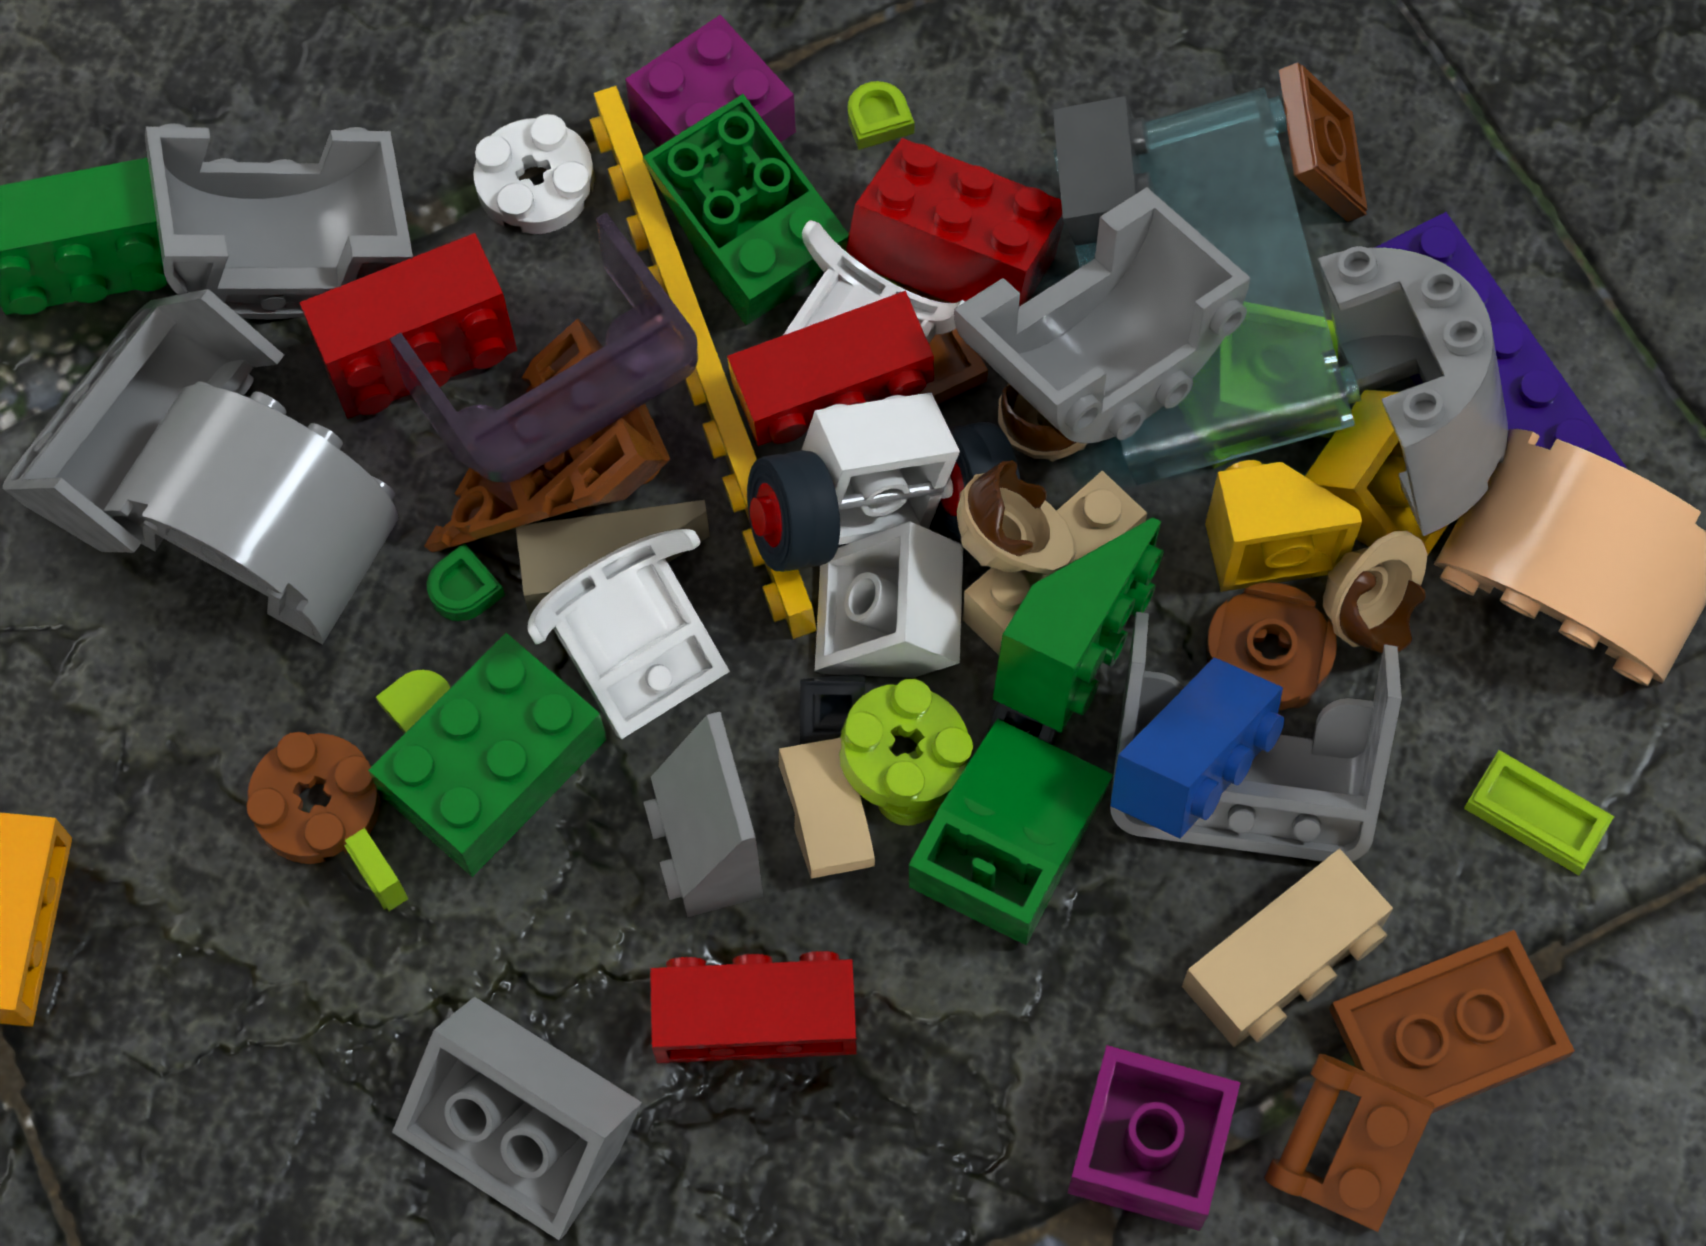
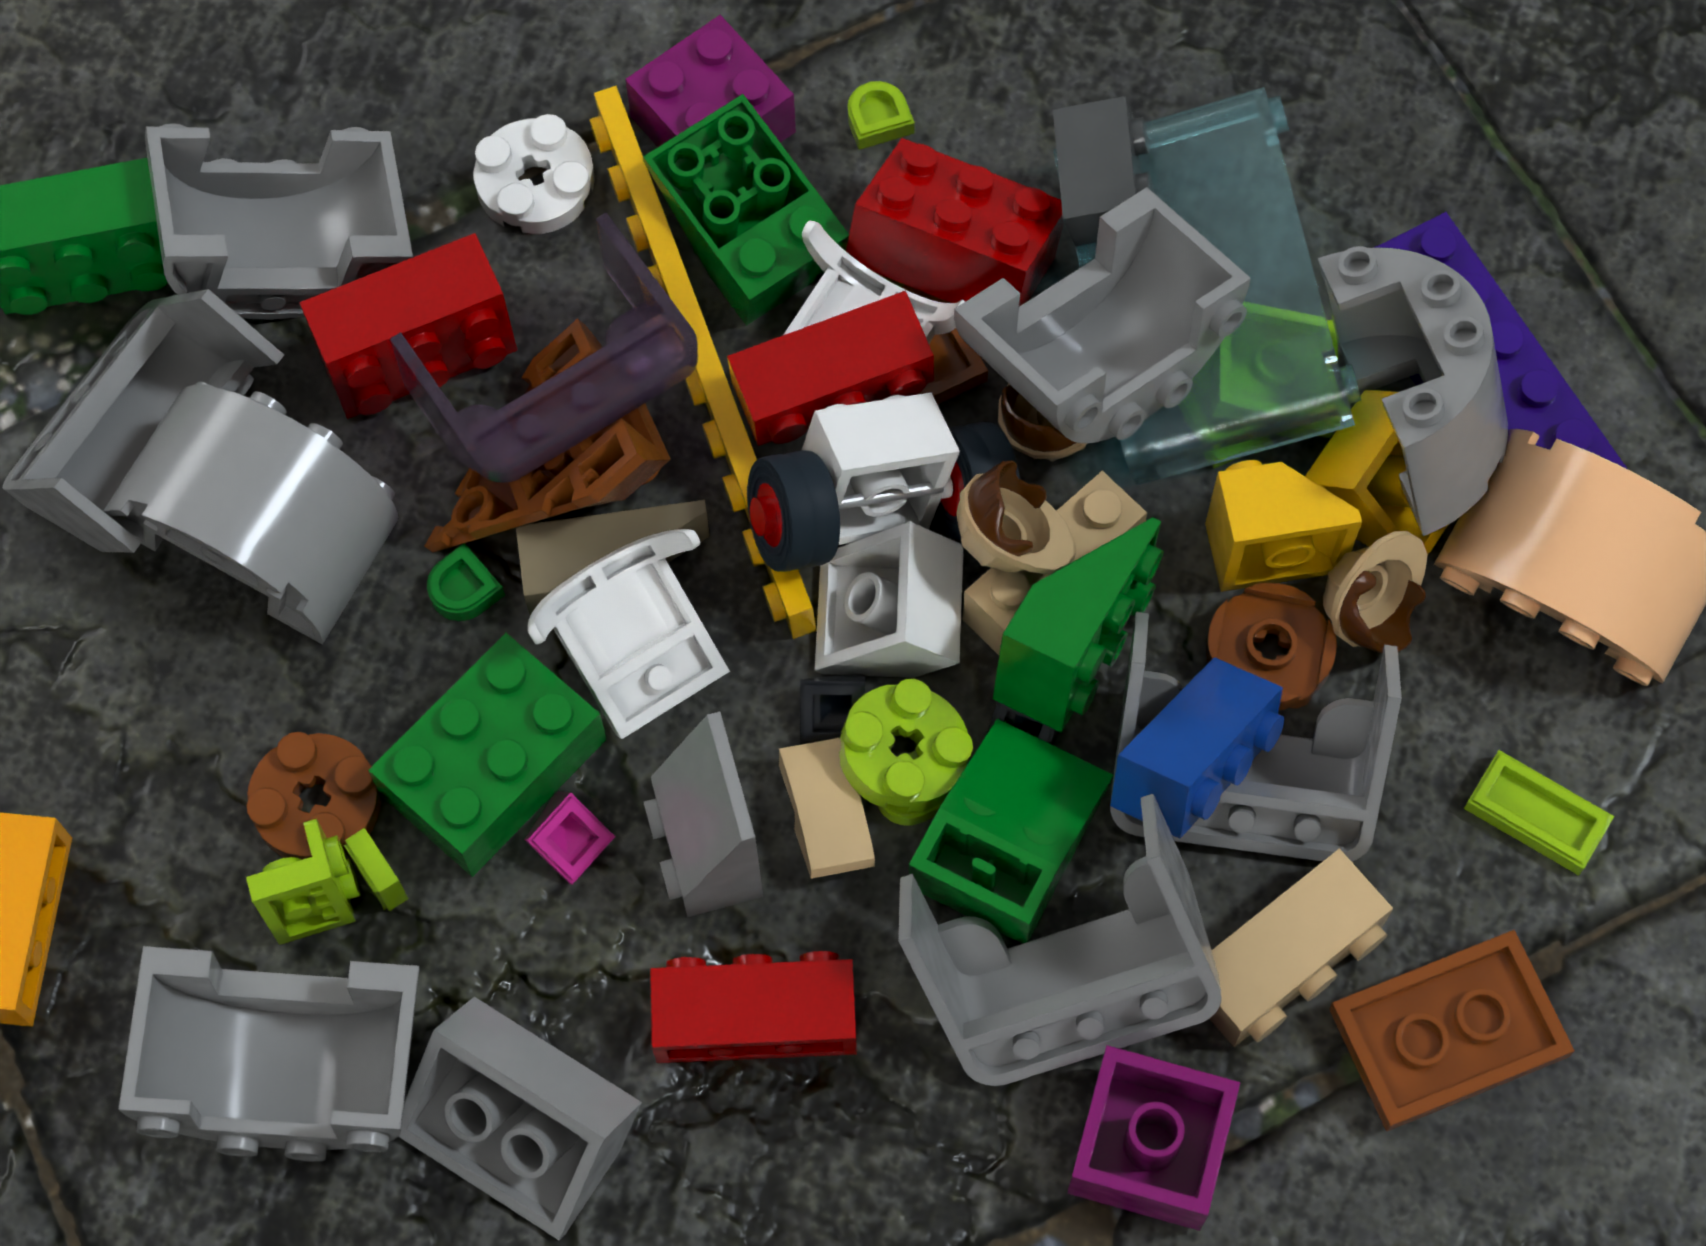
(269, 1055): none -> light grey cylinder
(306, 894): none -> lime bracket
(412, 697): lime tile -> none
(568, 836): none -> dark pink slope
(1074, 989): none -> light grey windscreen
(1323, 142): dark orange plate -> none
(1370, 1153): dark orange plate -> none

